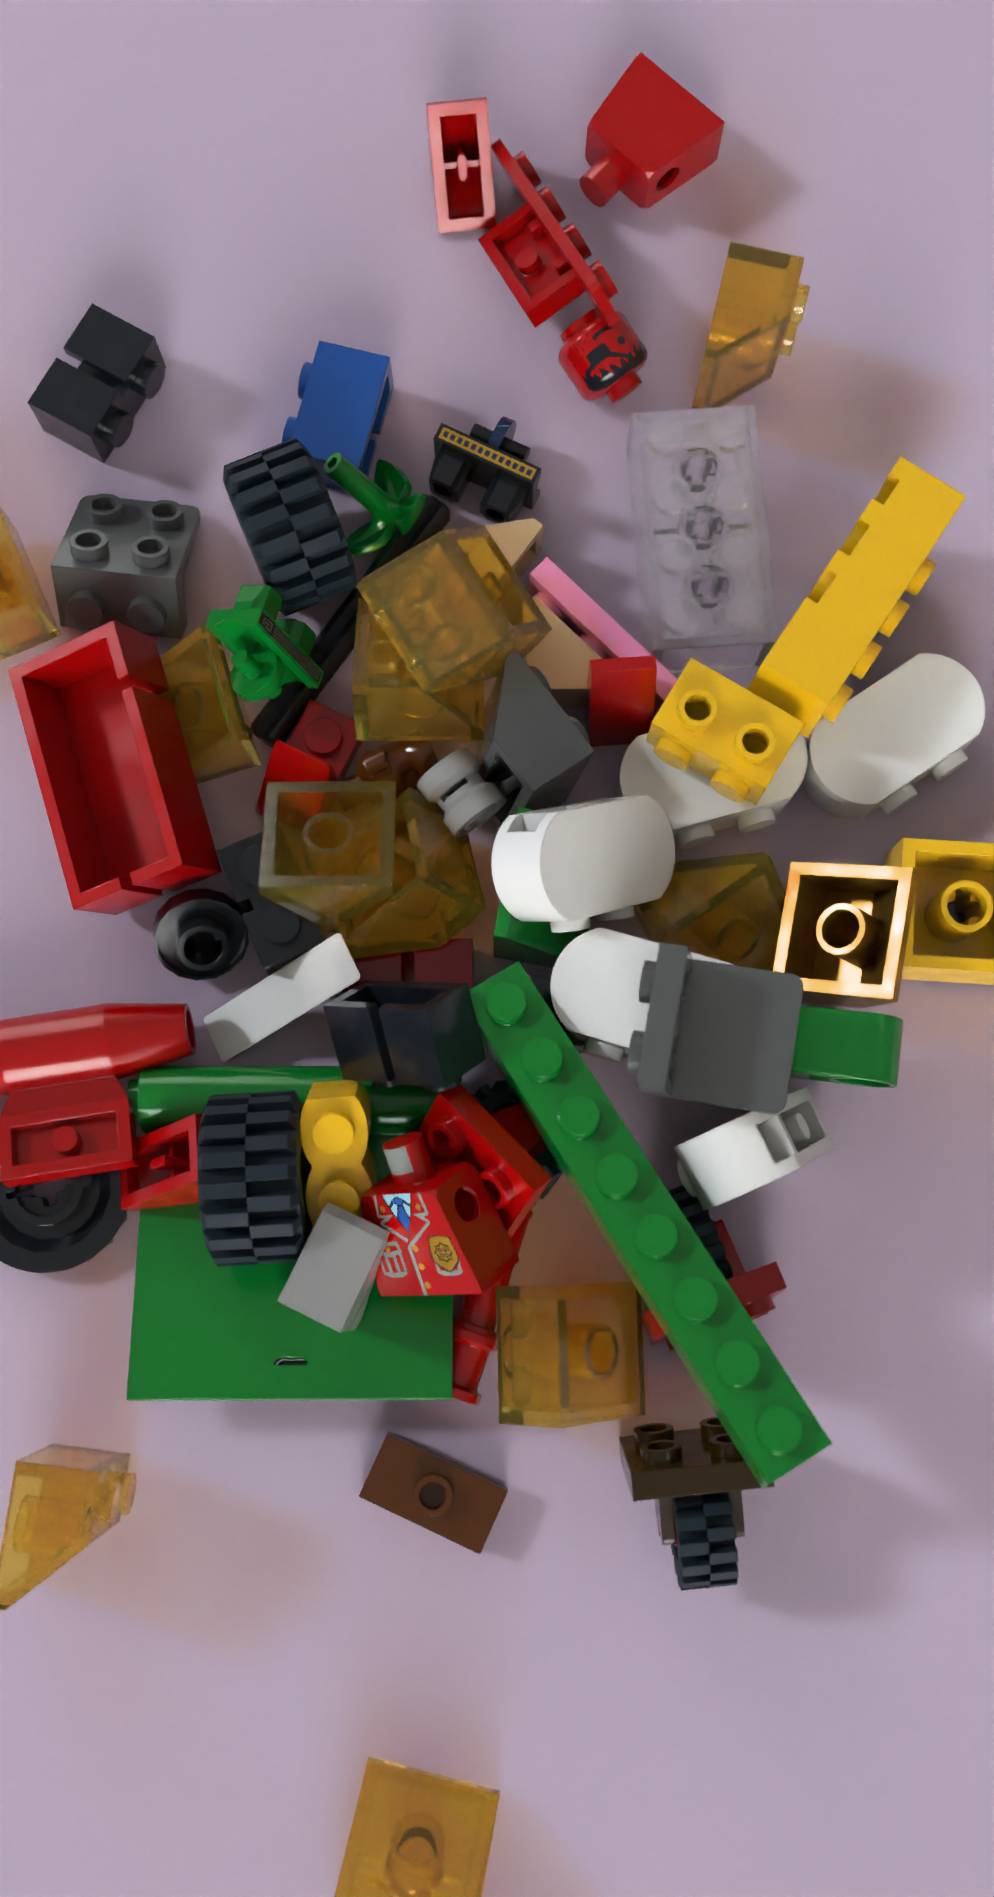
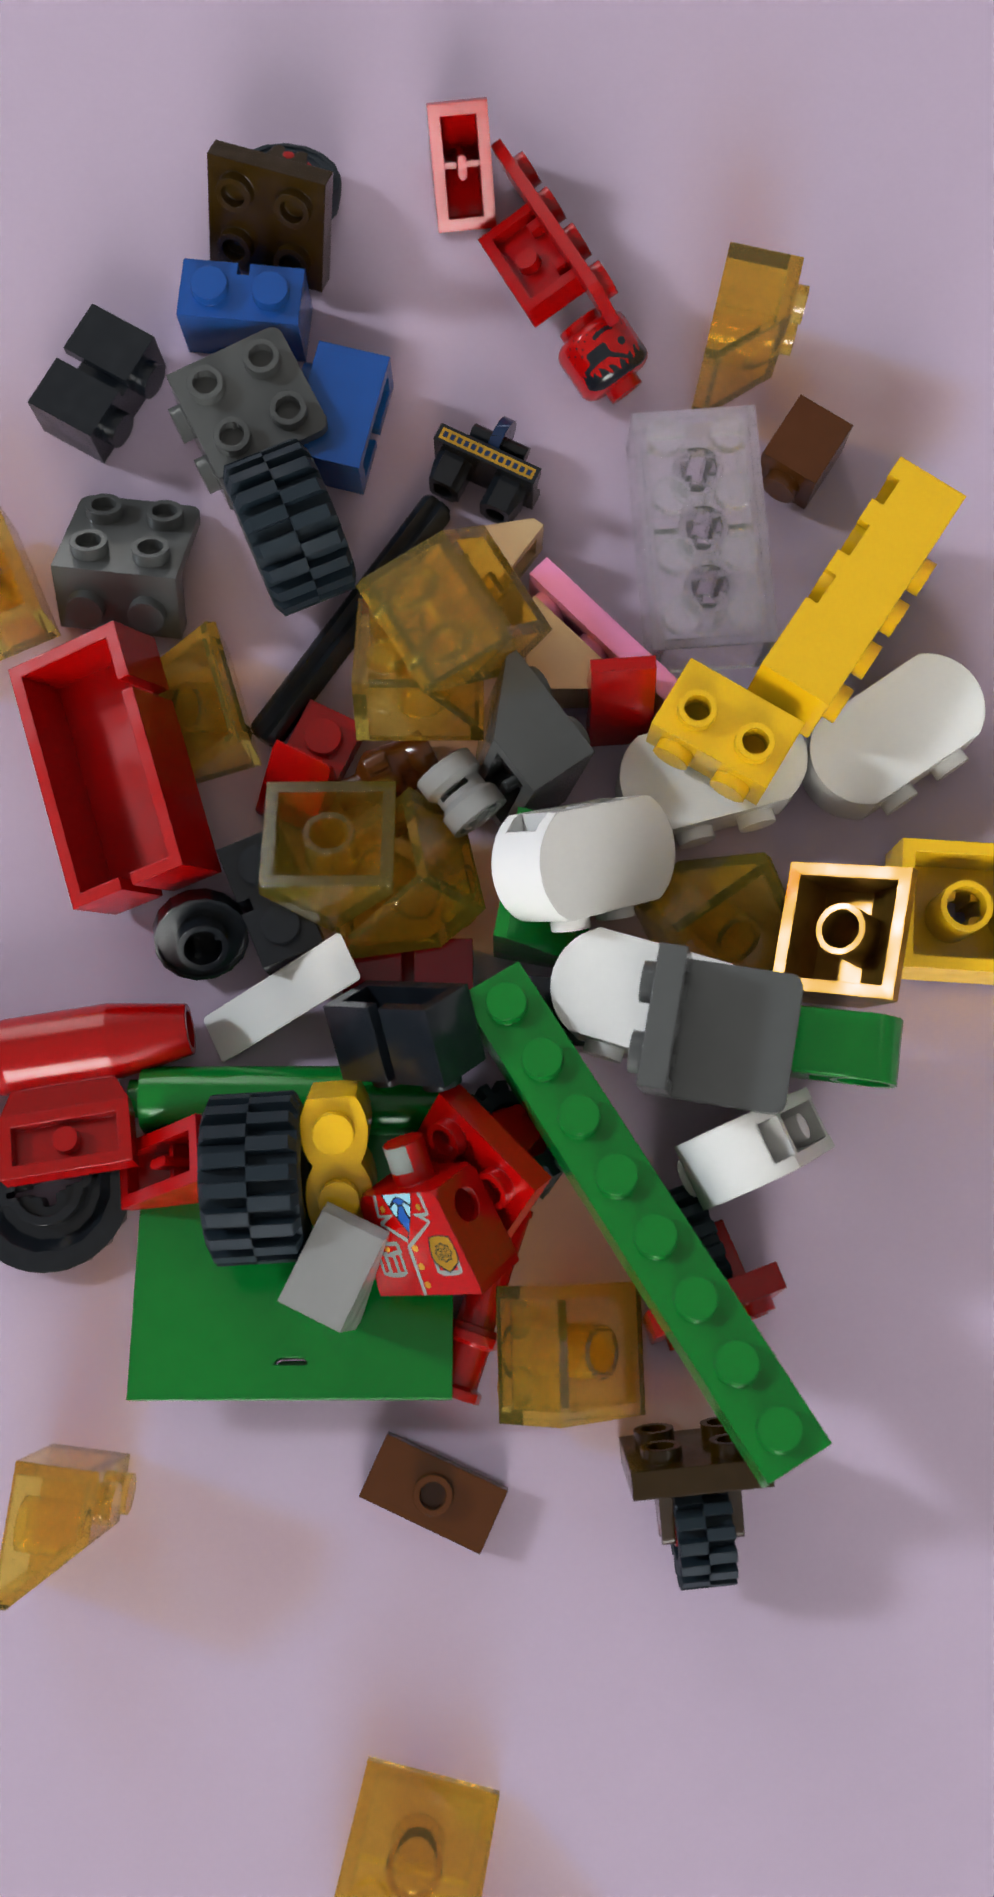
(224, 306): none -> blue piece
(243, 403): none -> dark grey bracket
(264, 649): green hips -> none
(272, 207): none -> dark brown plate
(385, 499): green plant -> none
(647, 138): red torso -> none
(803, 452): none -> reddish brown brick

